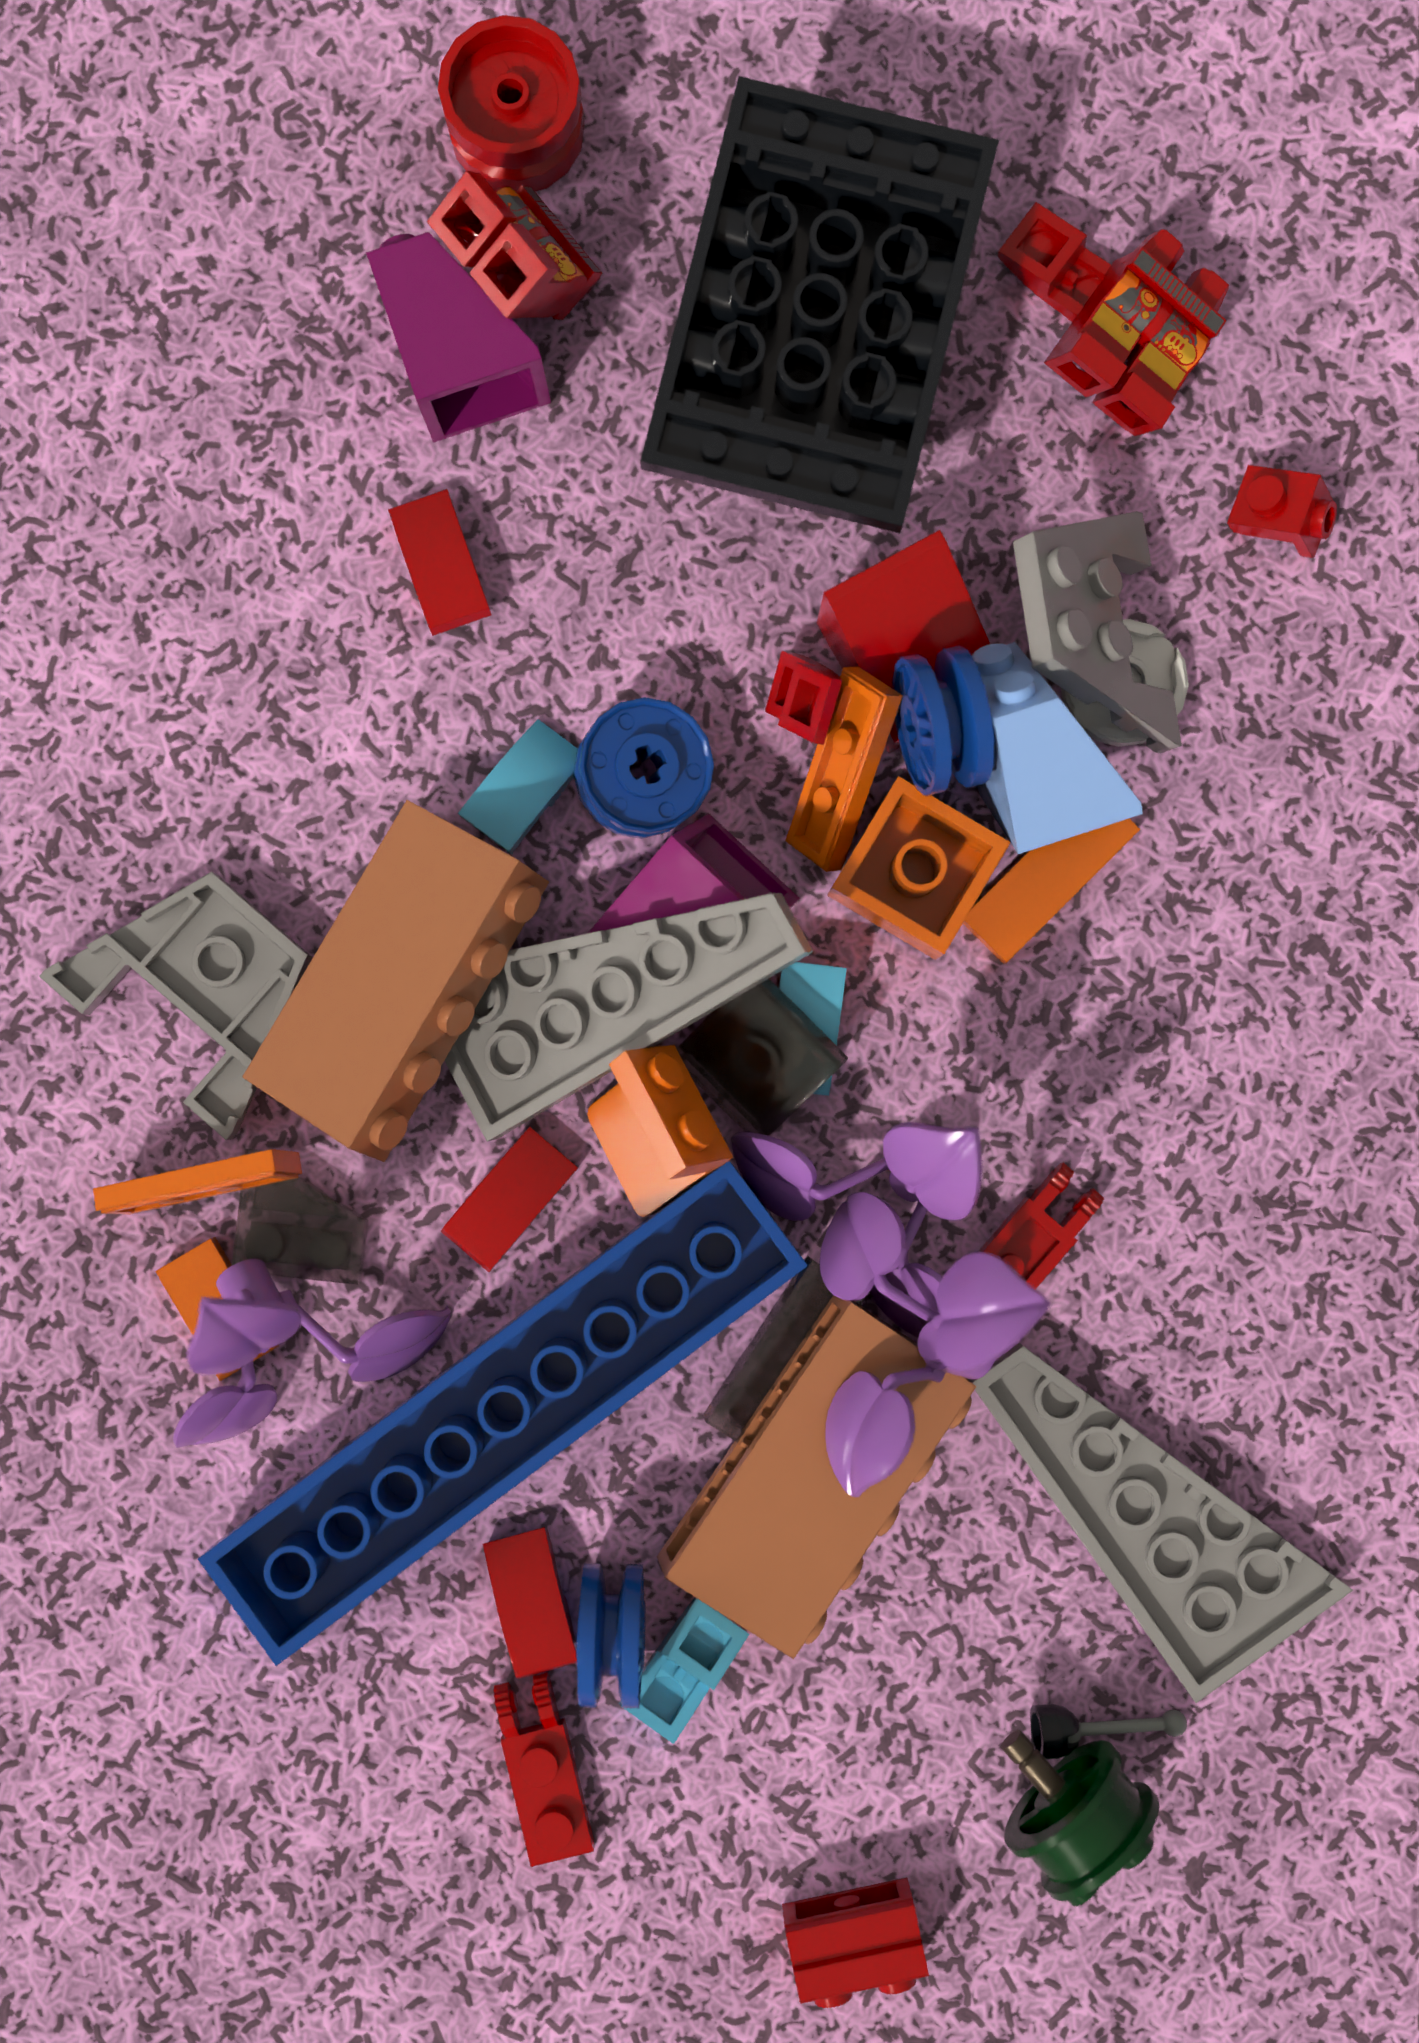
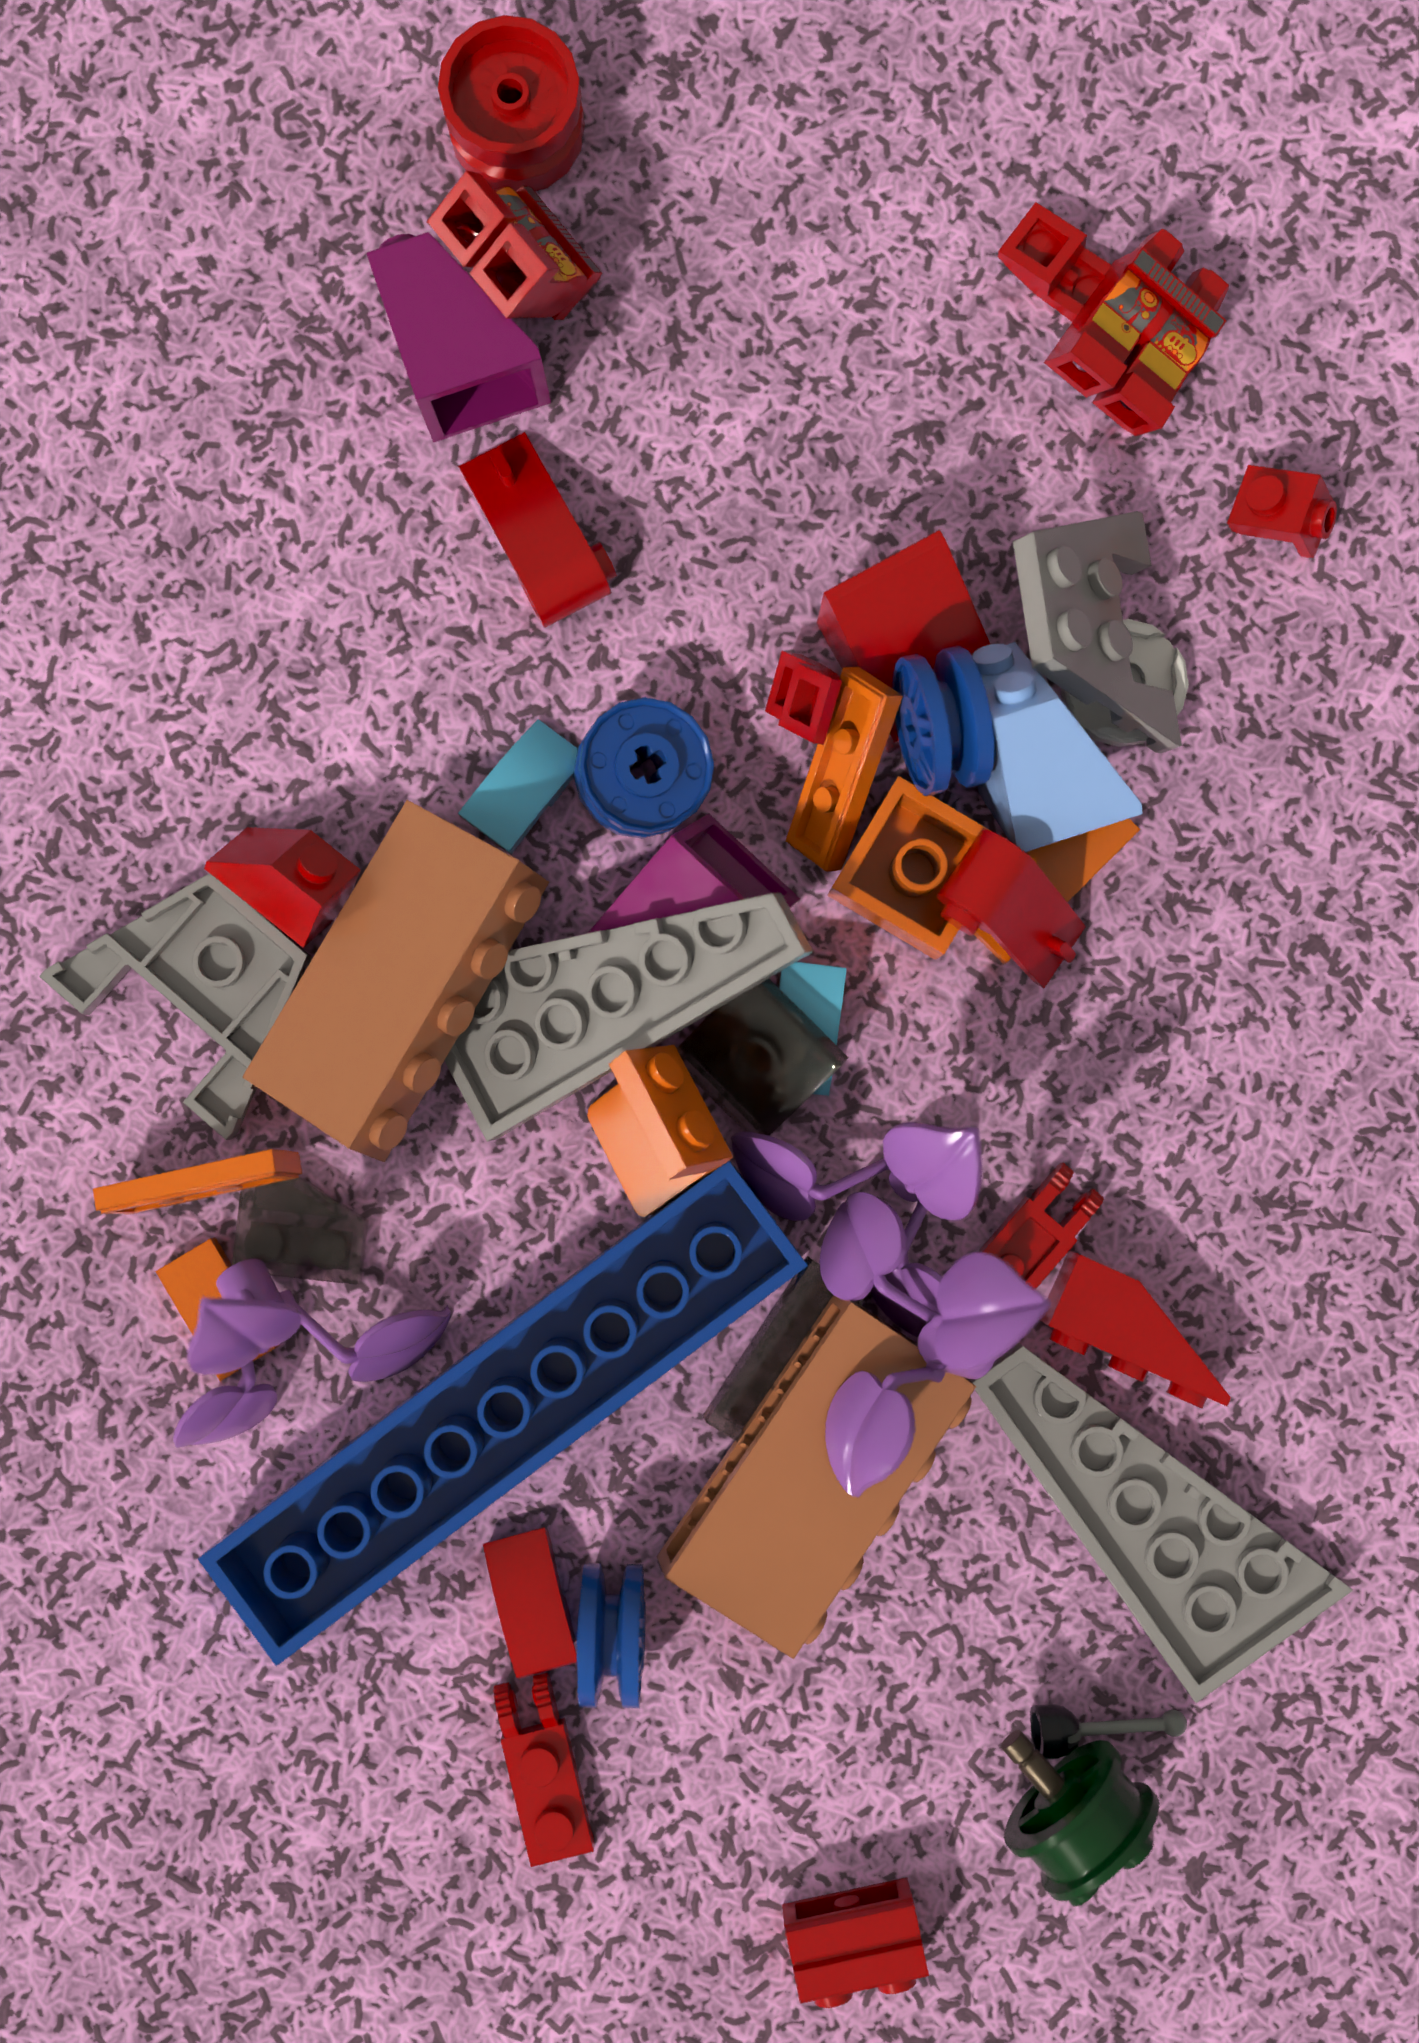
(286, 878): none -> red slope
(439, 562): red slope -> none
(509, 1199): red slope -> none
(538, 531): none -> red door
(686, 1667): medium azure slope -> none
(819, 304): black wedge -> none
(1015, 903): none -> red door
(1121, 1318): none -> red slope

